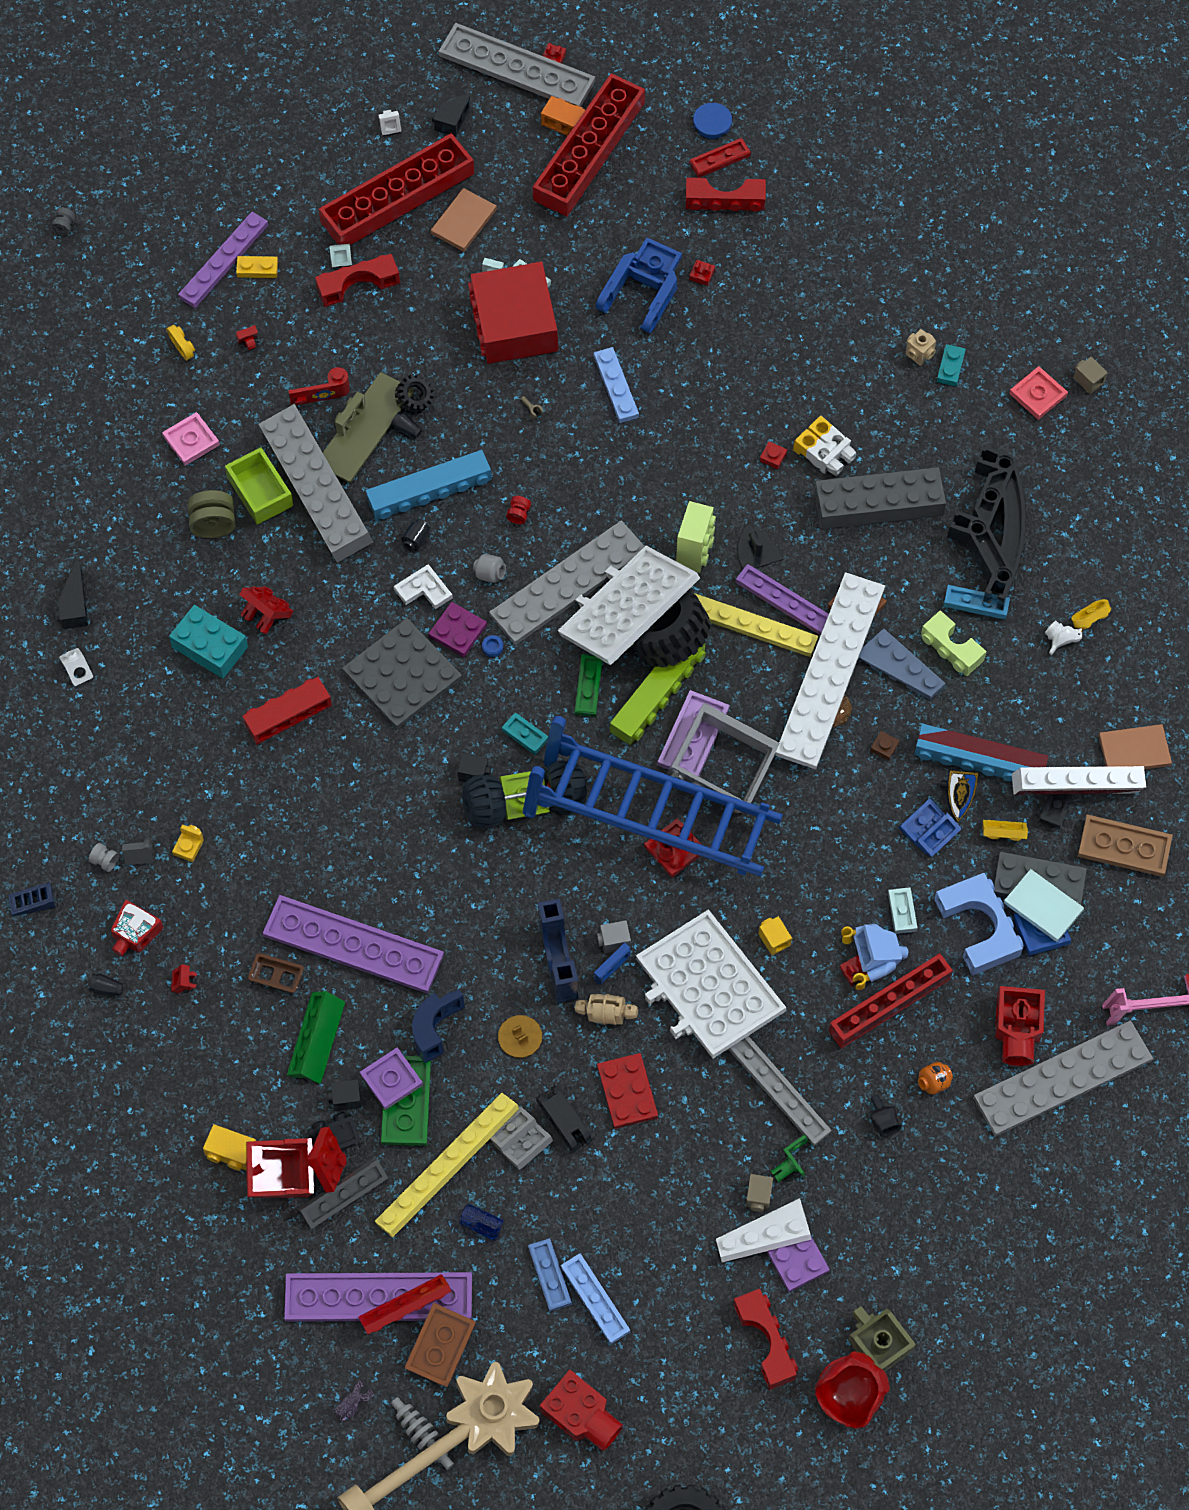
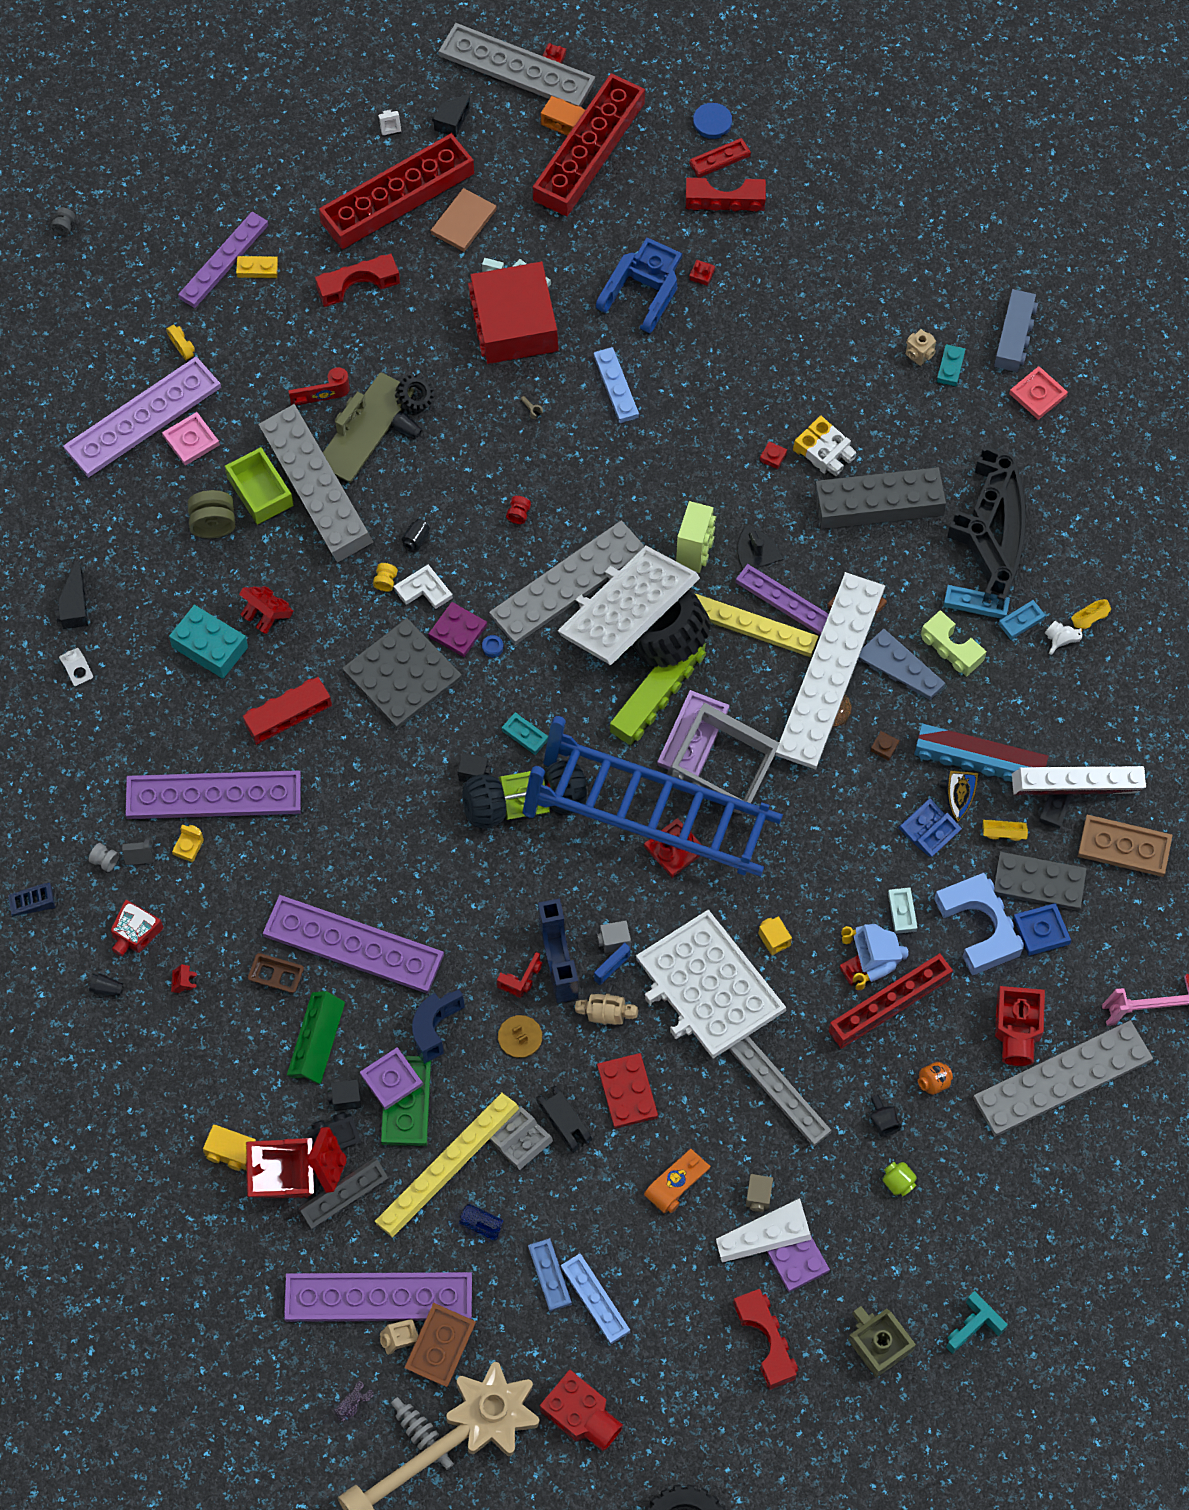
(142, 416): none -> lavender plate
(213, 794): none -> medium lavender plate
(247, 335): red tile -> none
(340, 255): light aqua plate -> none
(385, 576): none -> yellow wheel
(398, 1336): none -> tan bracket
(404, 1304): red plate -> none
(428, 485): dark azure brick -> none
(489, 568): light grey head -> none
(512, 984): none -> red bracket
(588, 686): green tile -> none
(675, 1181): none -> orange door
(790, 1164): green bracket -> none
(852, 1389): red piece -> none
(899, 1178): none -> lime head
(974, 1322): none -> teal bracket
(1015, 330): none -> sand blue brick
(1022, 619): none -> dark azure plate
(1043, 905): light aqua tile -> none
(1090, 374): dark tan brick -> none
(1135, 747): nougat tile -> none

